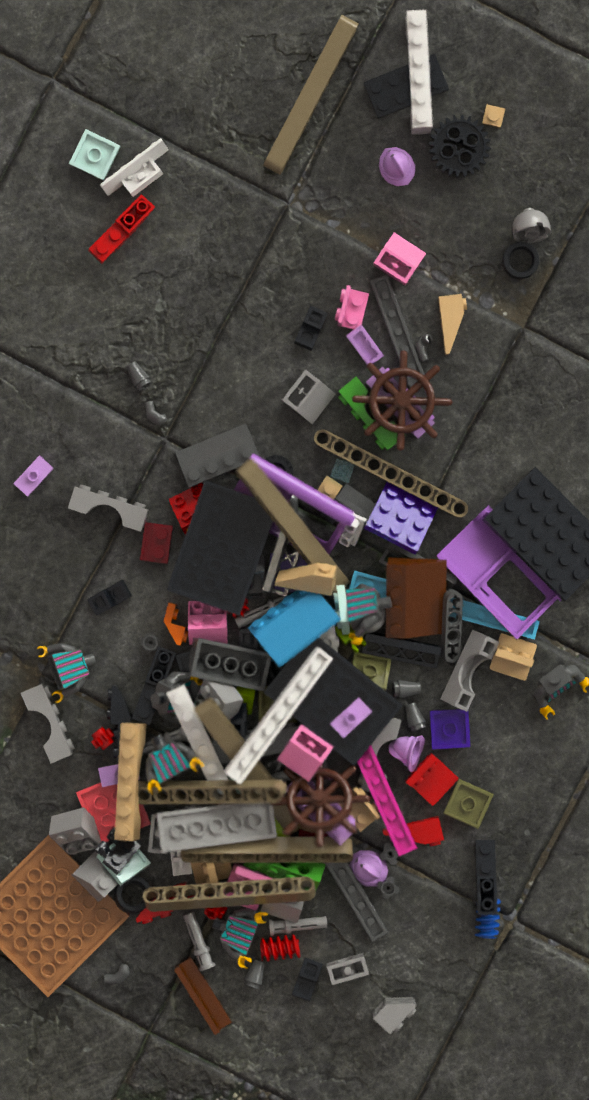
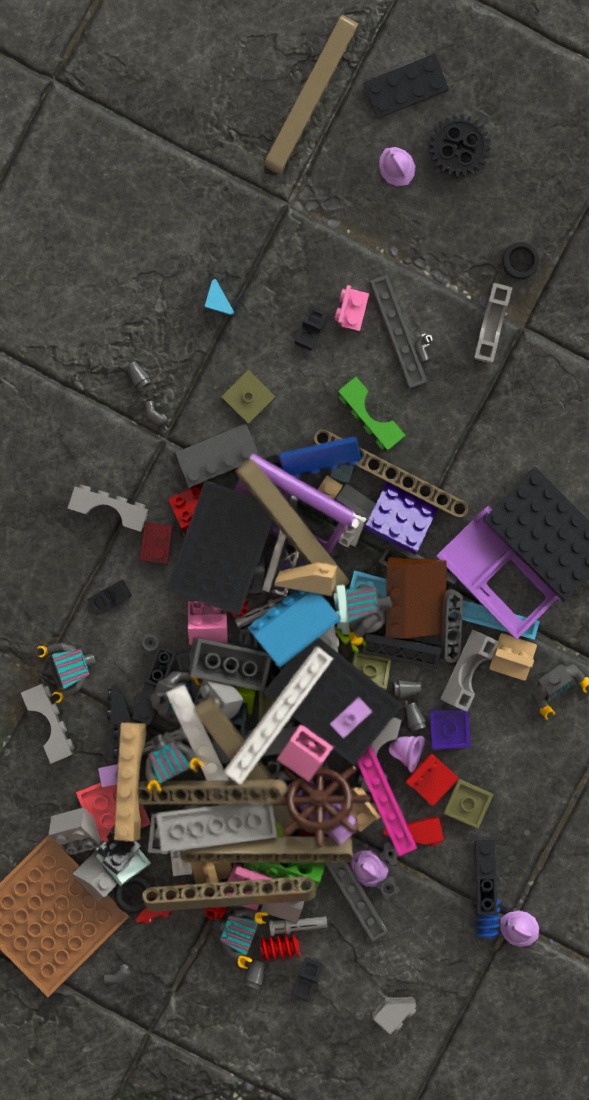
(33, 476): lavender plate -> none
(94, 154): light aqua plate -> none
(102, 738): red gear -> none
(122, 229): red slope -> none
(138, 172): white bracket -> none
(177, 631): orange slope -> none
(200, 947): light grey pin -> none
(202, 995): reddish brown fence -> none
(217, 301): none -> medium azure slope
(248, 396): none -> olive plate
(308, 396): light grey slope -> none
(321, 456): none -> blue slope
(347, 969): light grey brick -> none
(364, 345): lavender plate -> none
(399, 259): bright pink slope -> none
(400, 400): reddish brown brick -> none
(419, 72): white arch -> none
(451, 314): tan slope -> none
(492, 323): none -> light grey arch
(493, 116): tan plate -> none
(519, 928): none -> lavender piece
(531, 226): light grey cylinder -> none

